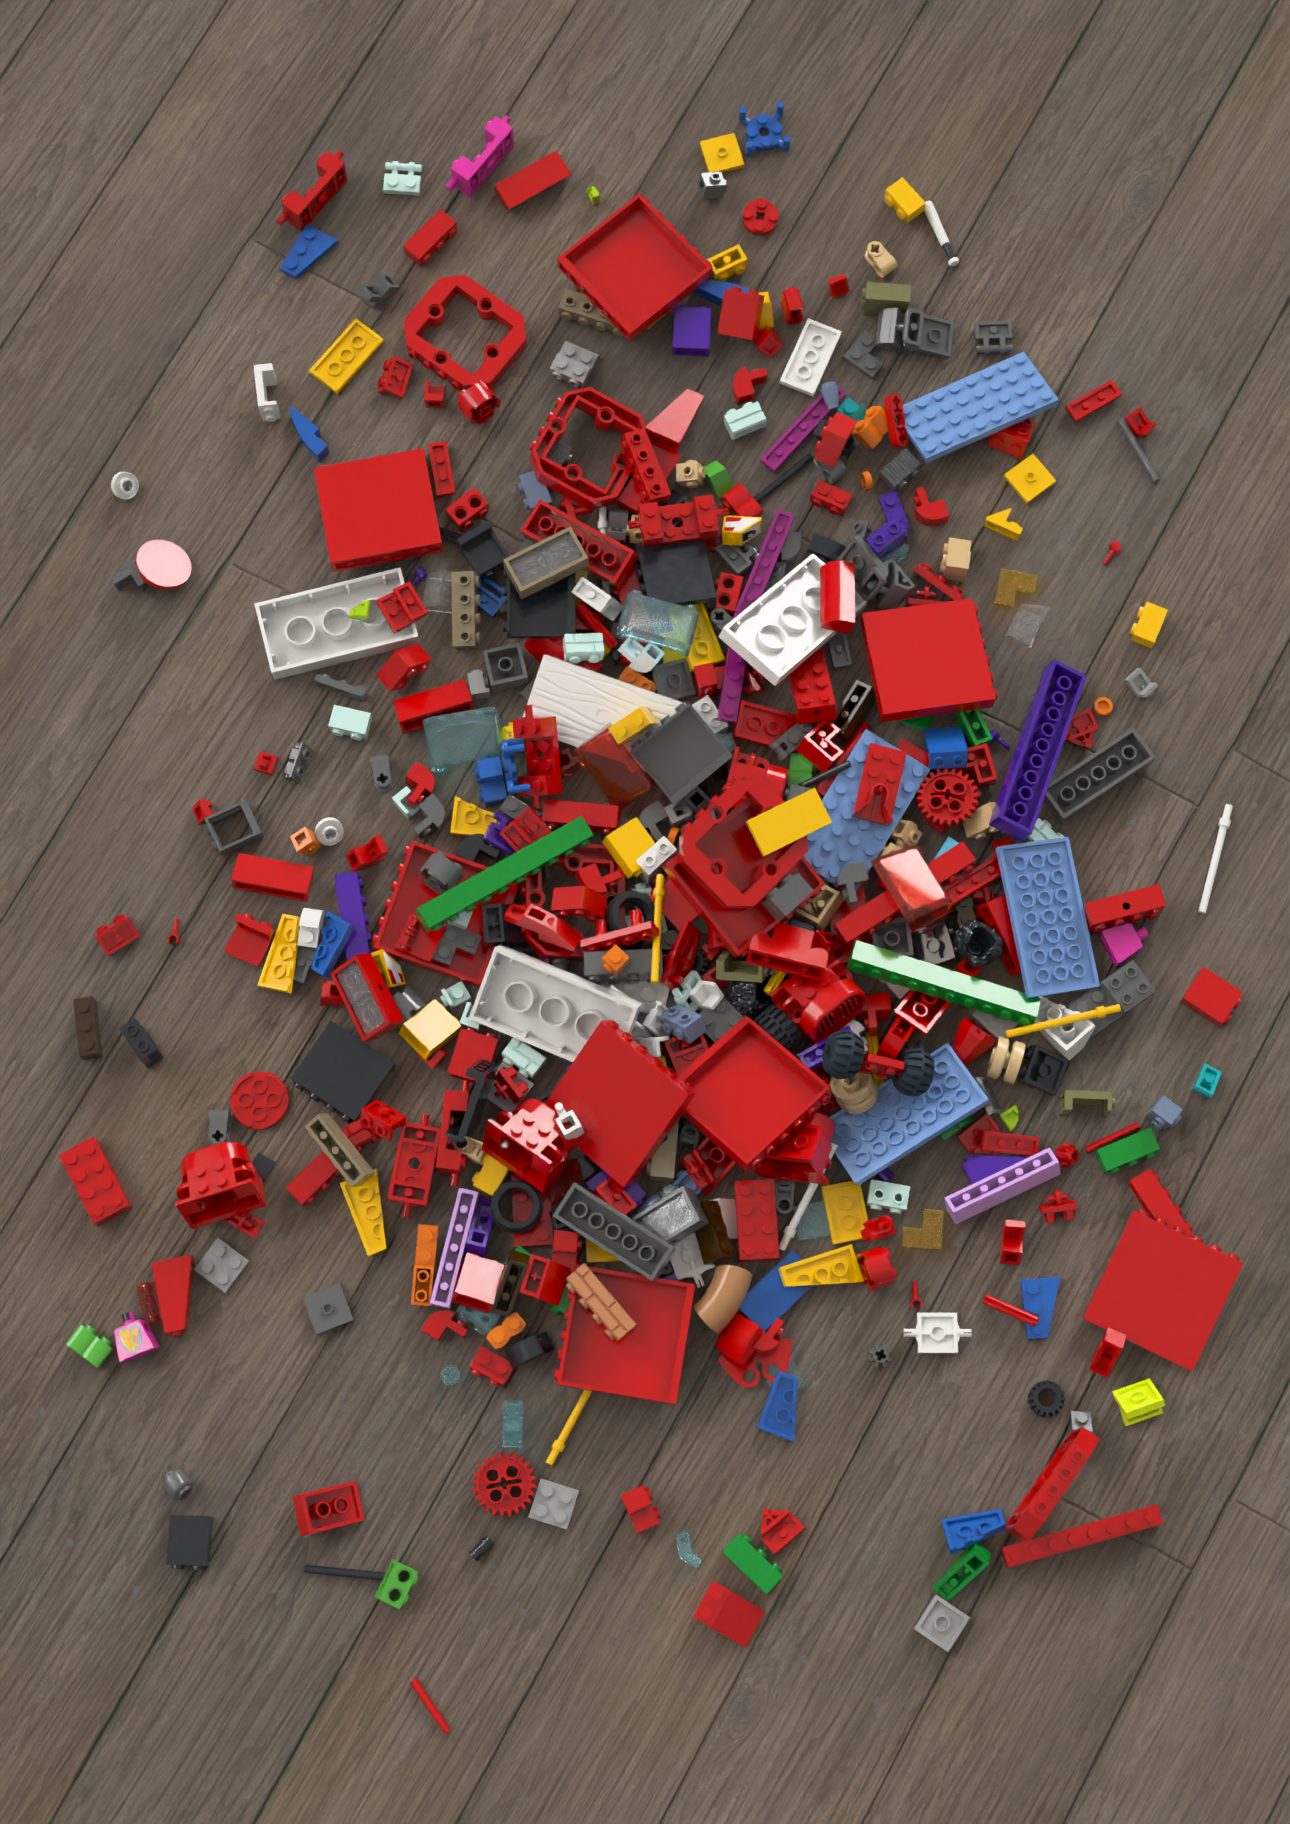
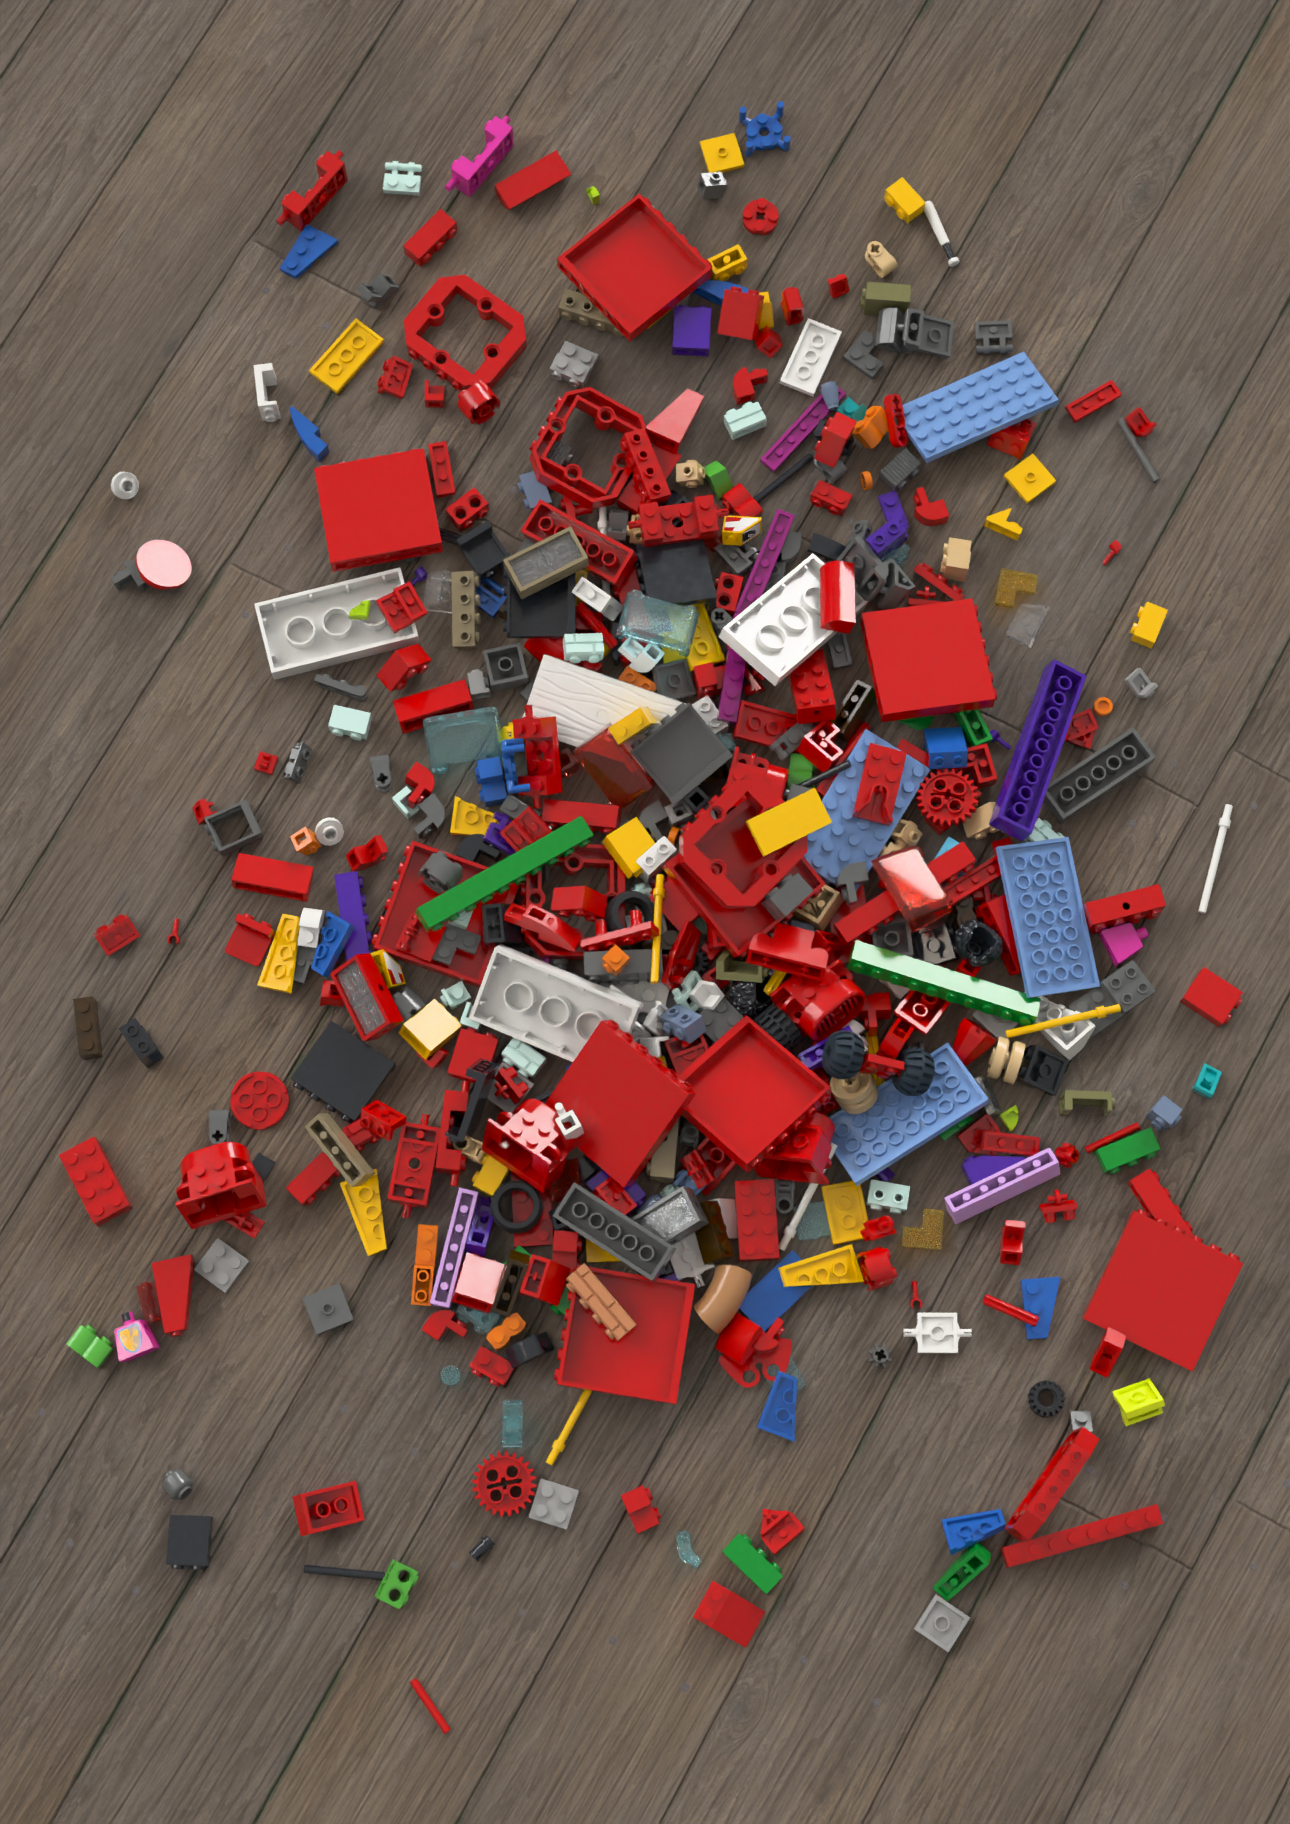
(591, 877): red brick -> none

